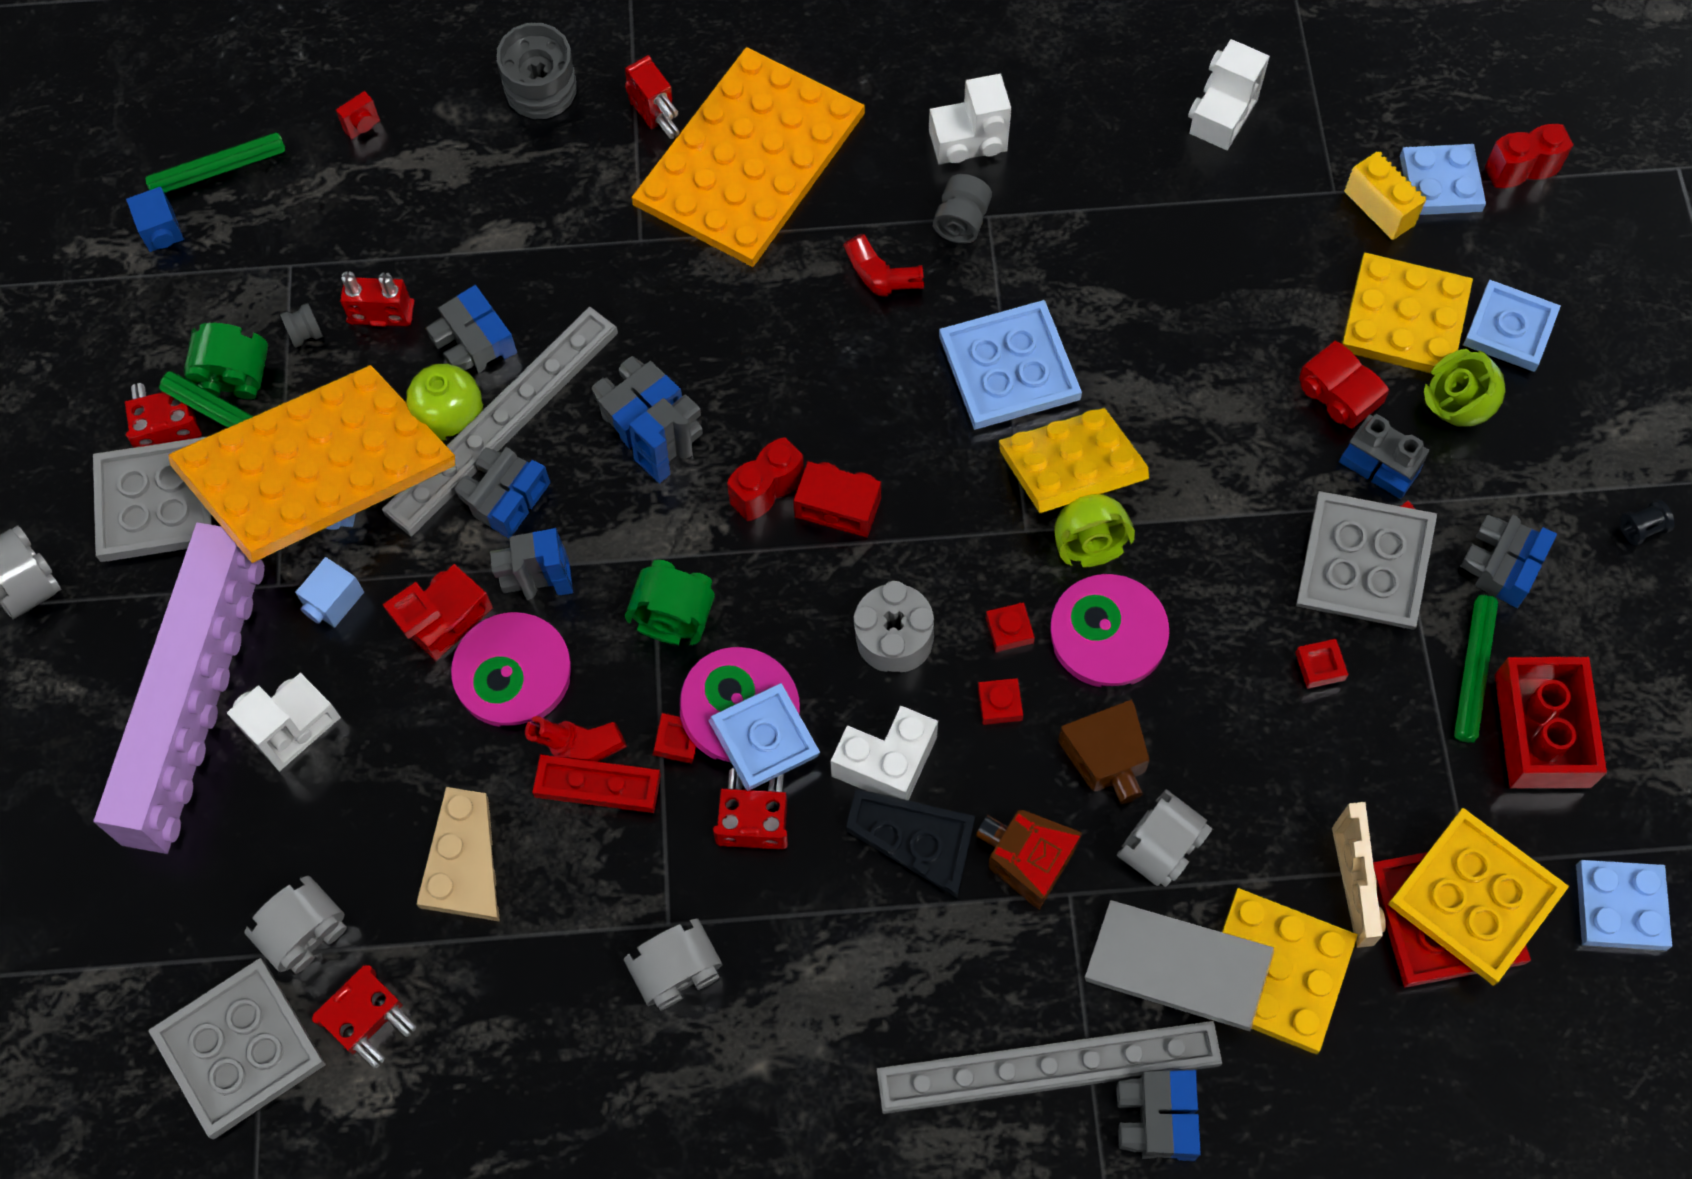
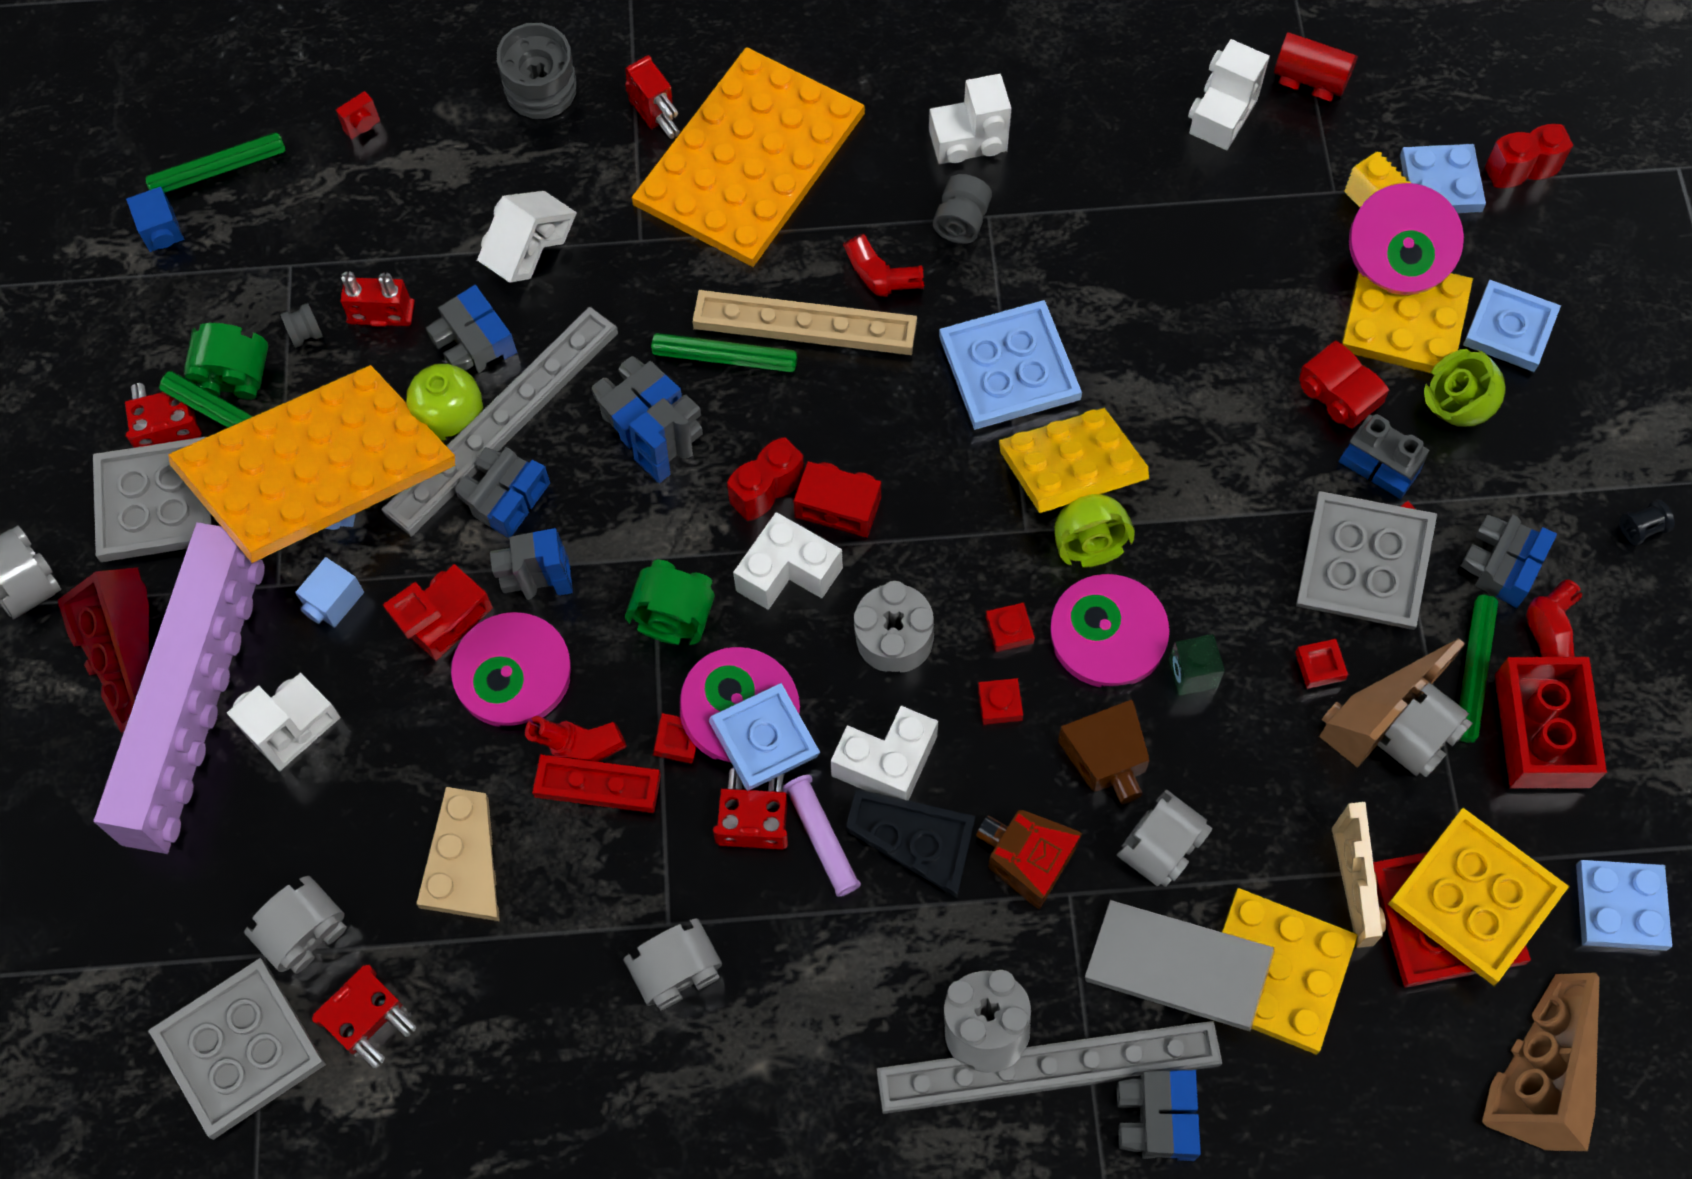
(111, 624): none -> dark red wedge
(520, 232): none -> white brick
(724, 352): none -> green axle
(784, 554): none -> white brick
(805, 322): none -> tan plate
(821, 835): none -> lavender pin
(987, 1020): none -> light grey brick
(1196, 664): none -> clear green brick
(1314, 65): none -> red brick
(1369, 713): none -> medium nougat wedge
(1406, 238): none -> dark pink tile
(1424, 729): none -> light grey brick
(1549, 622): none -> red arm
(1551, 1080): none -> medium nougat wedge

